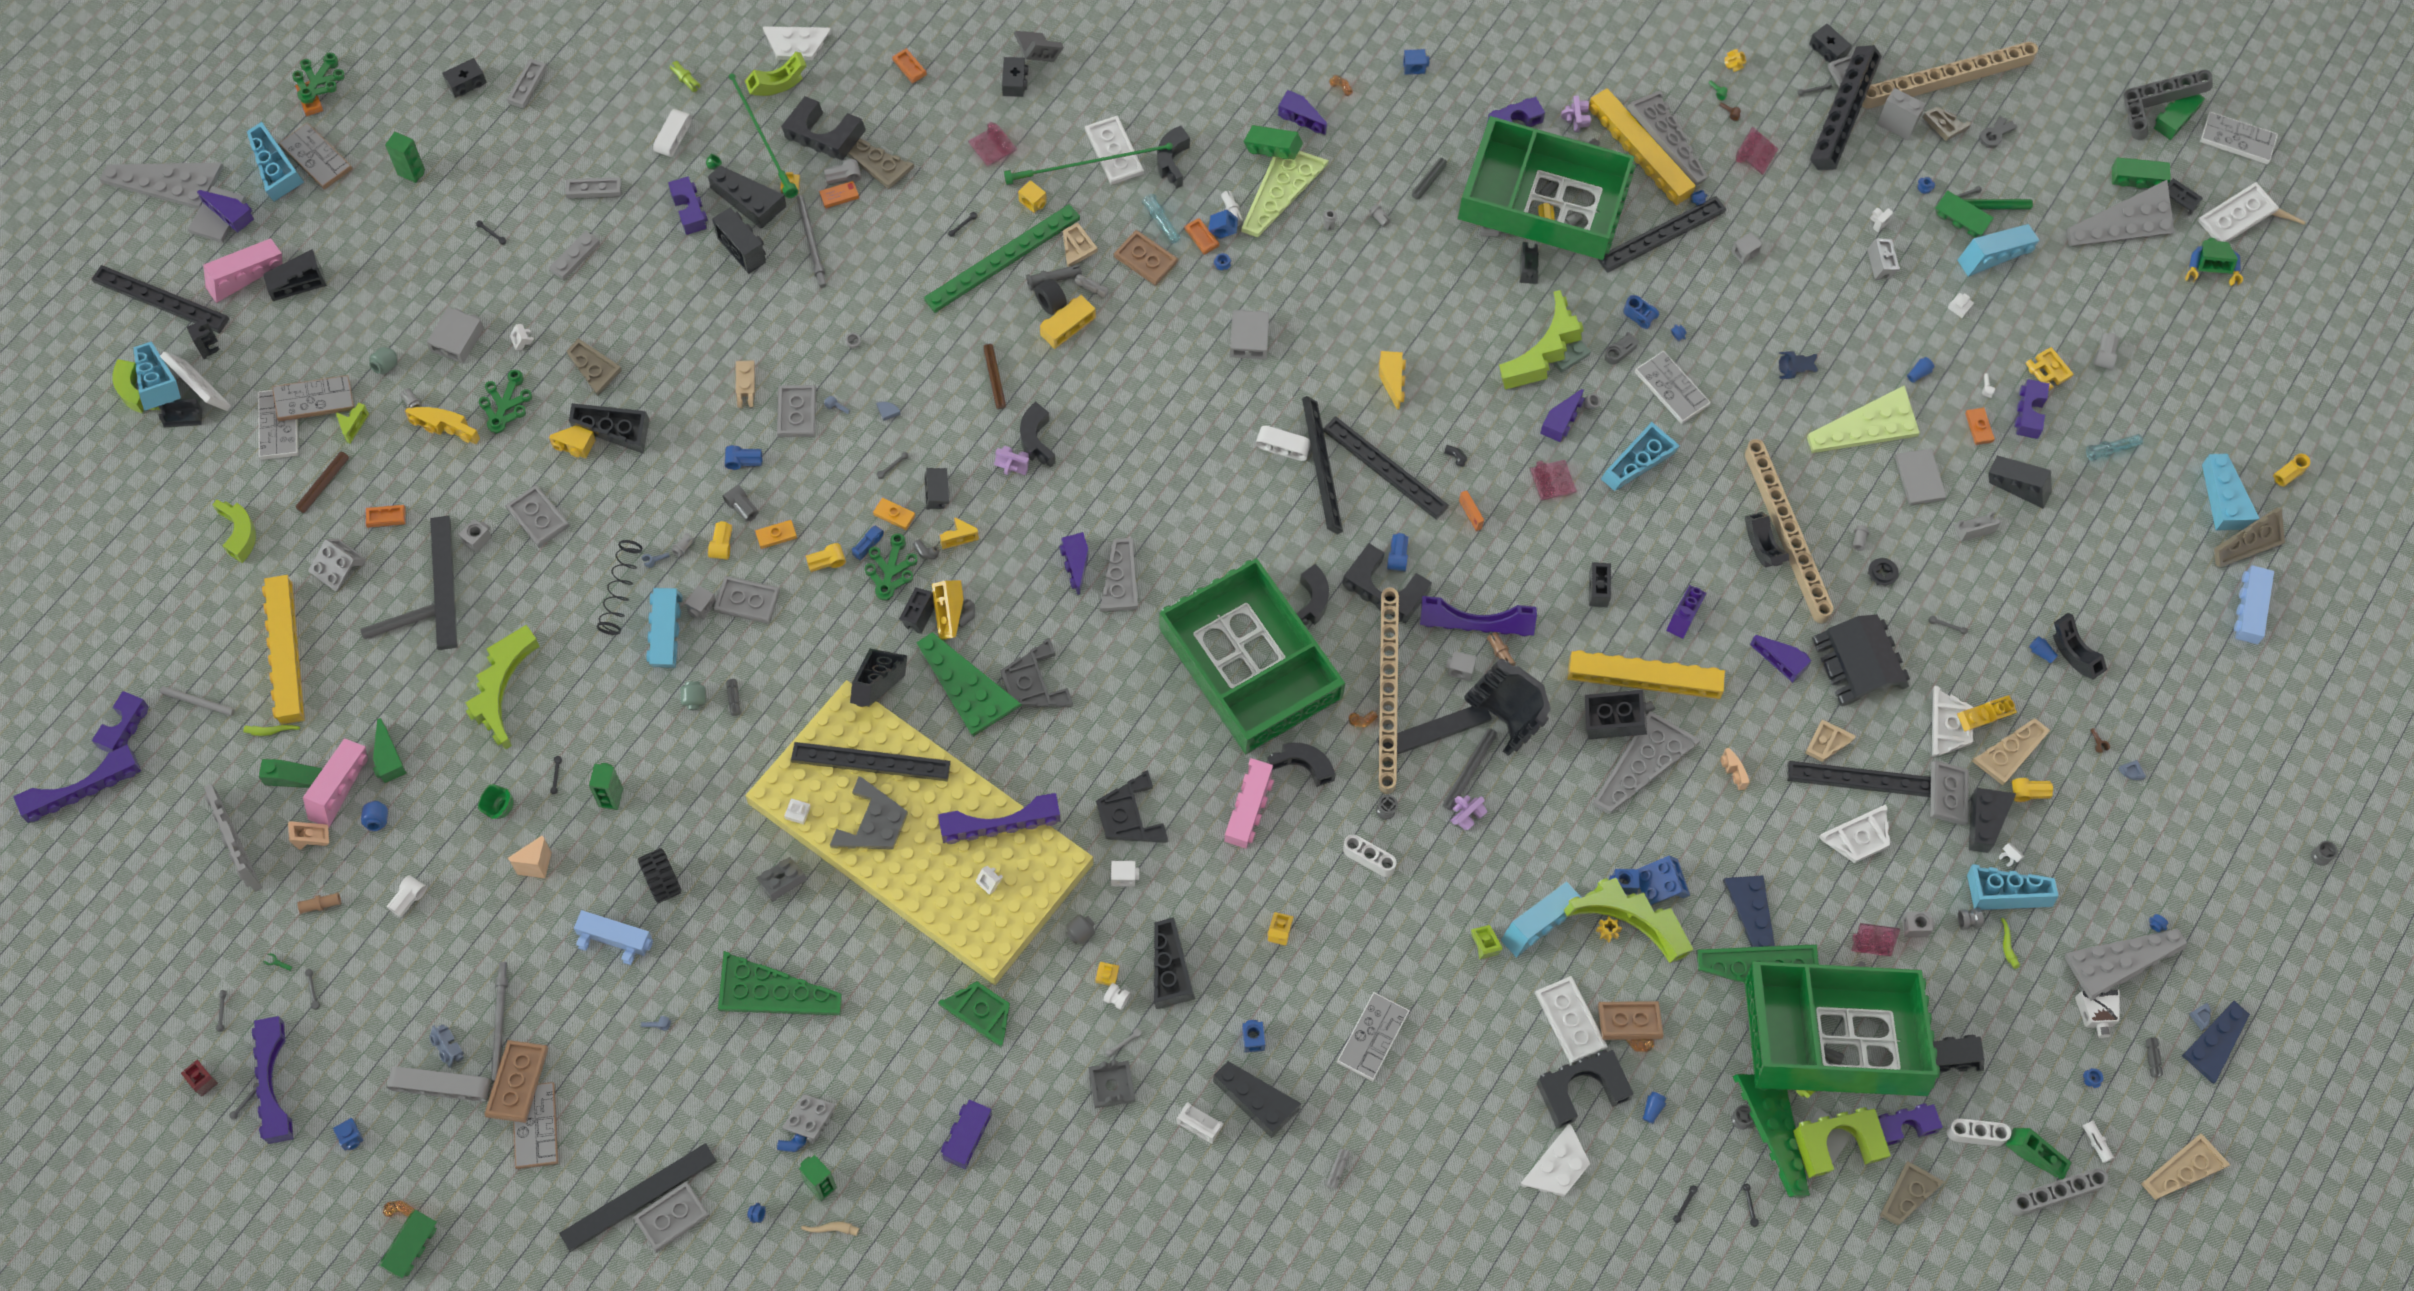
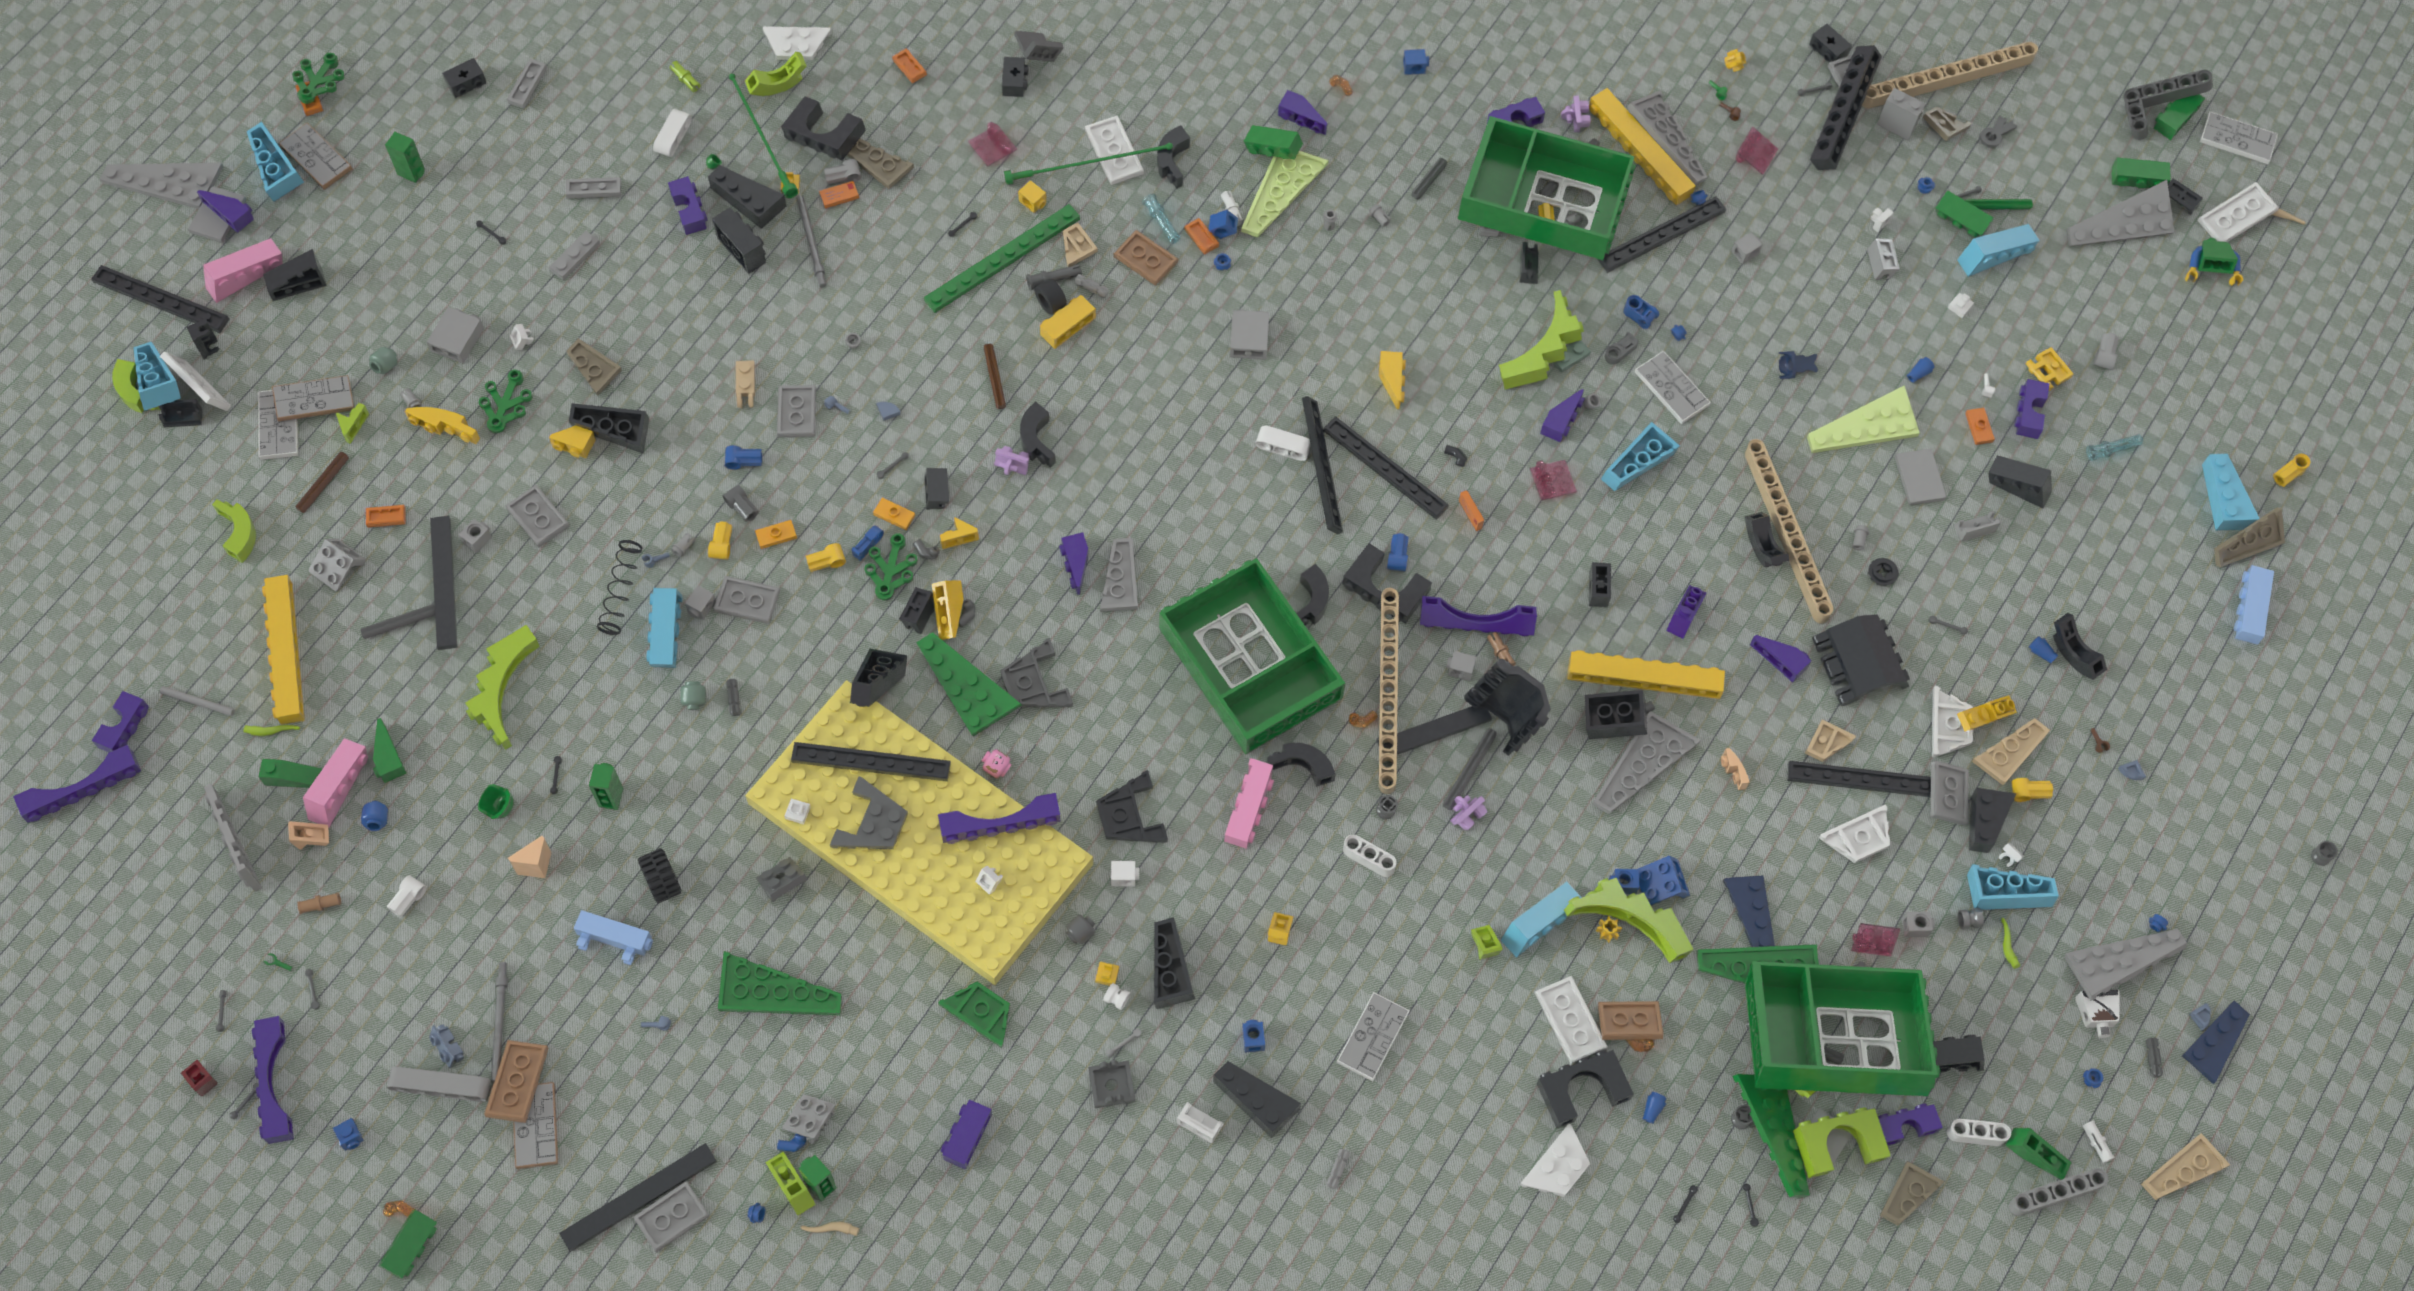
(790, 1183): none -> lime slope
(996, 763): none -> bright pink head

